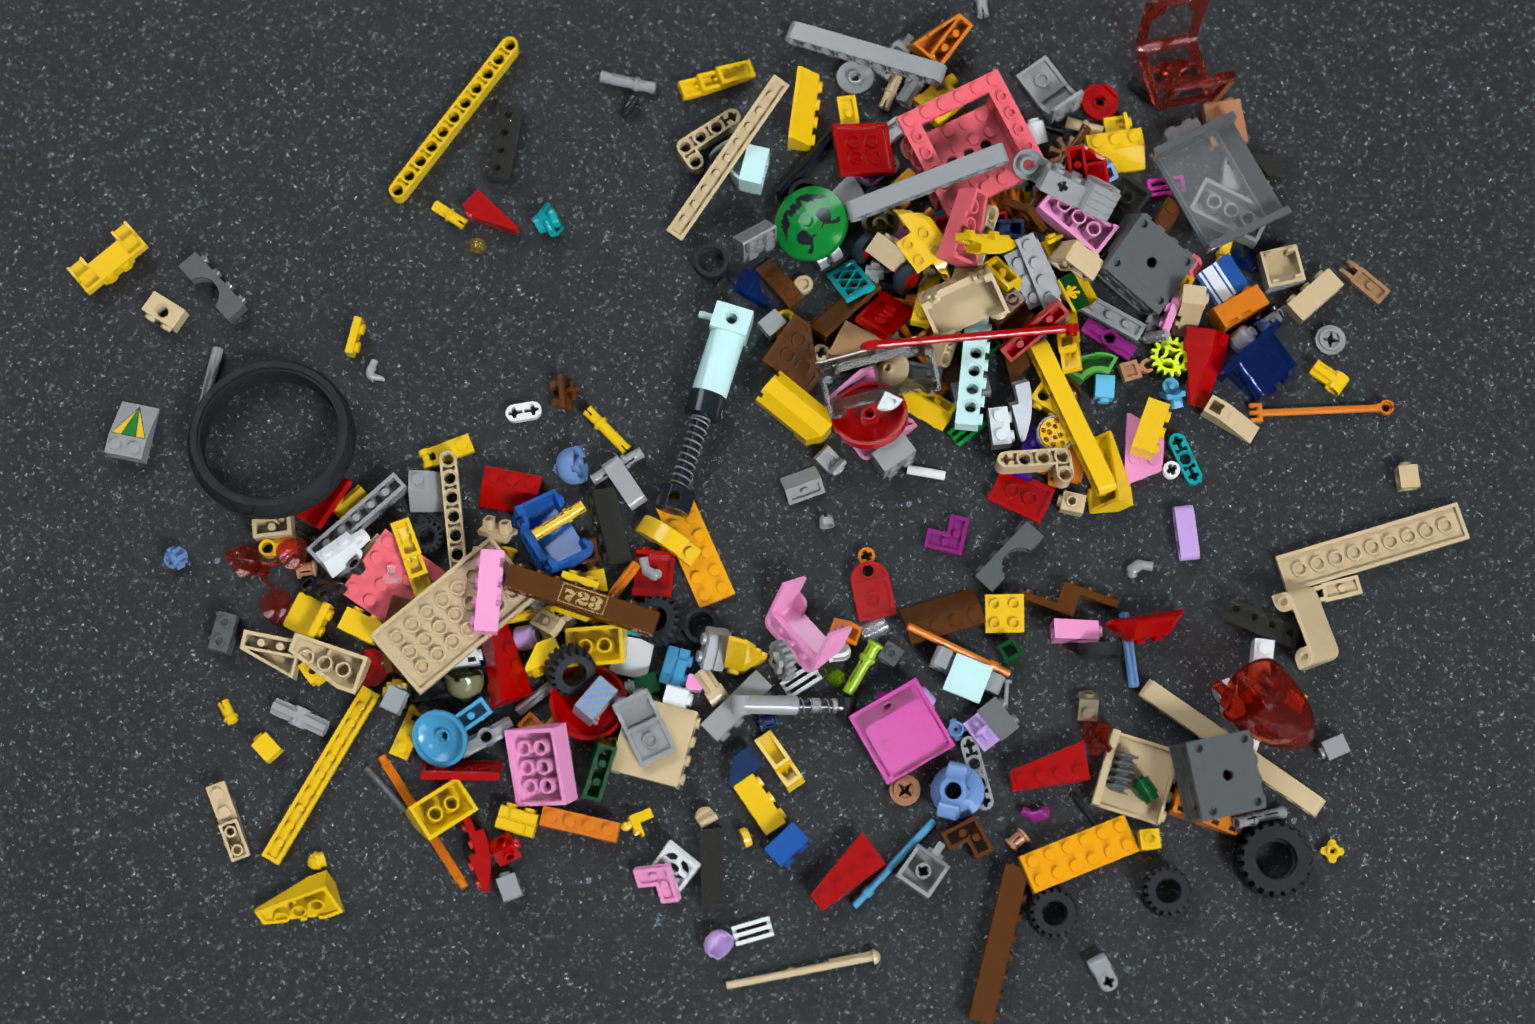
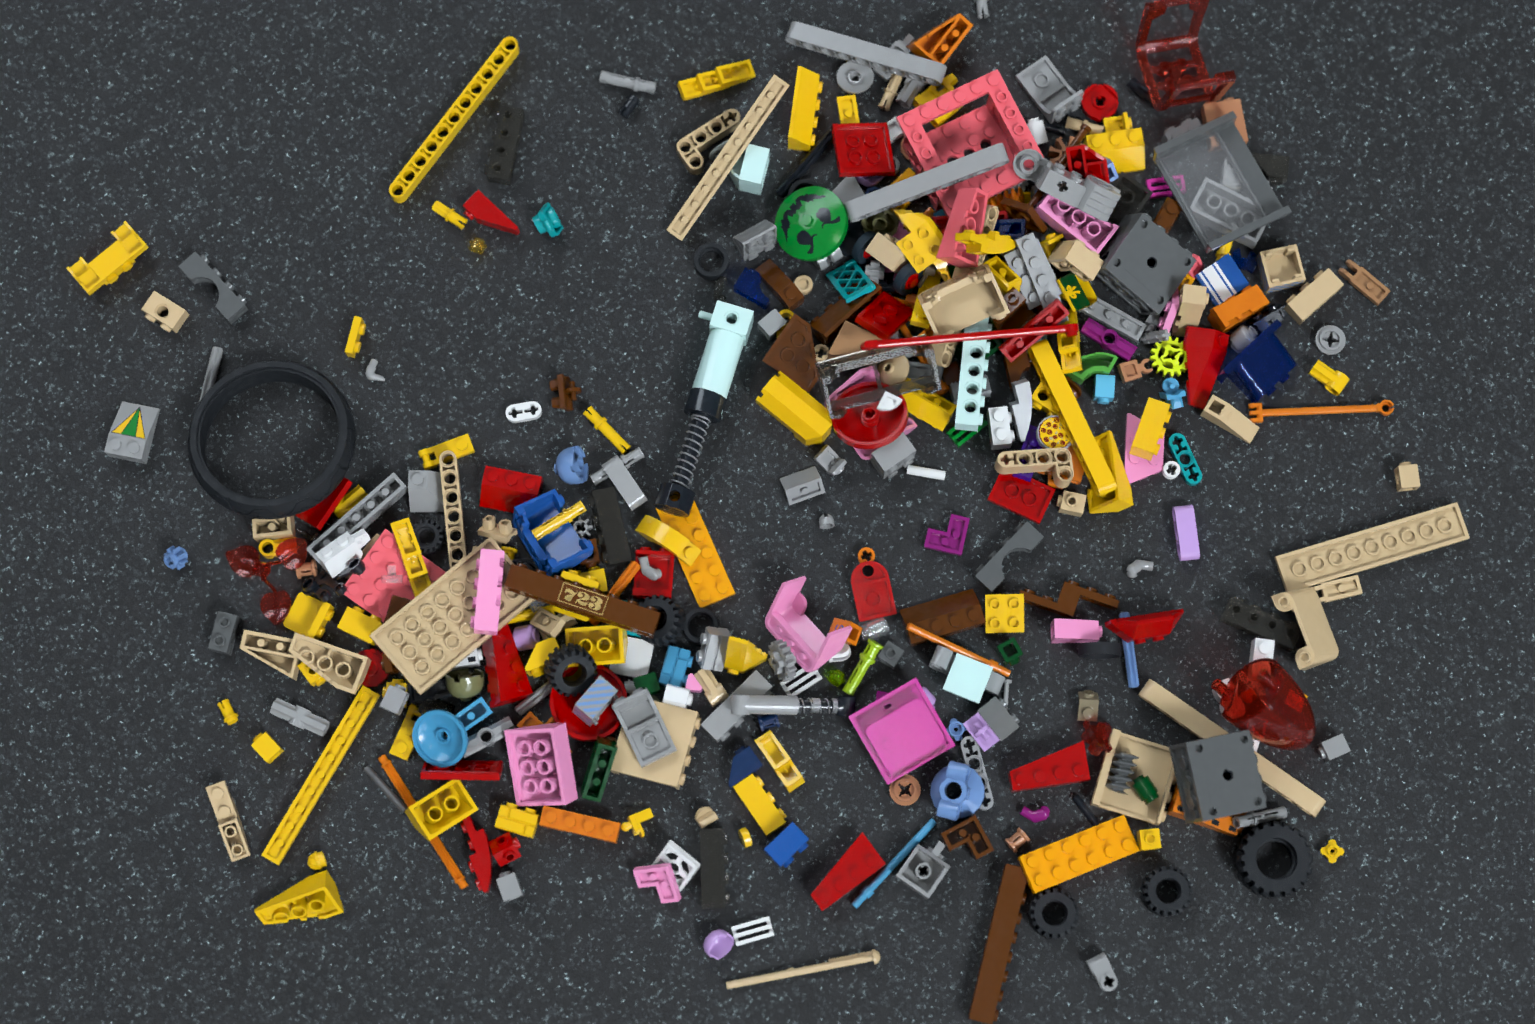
(580, 522): none -> light grey gear

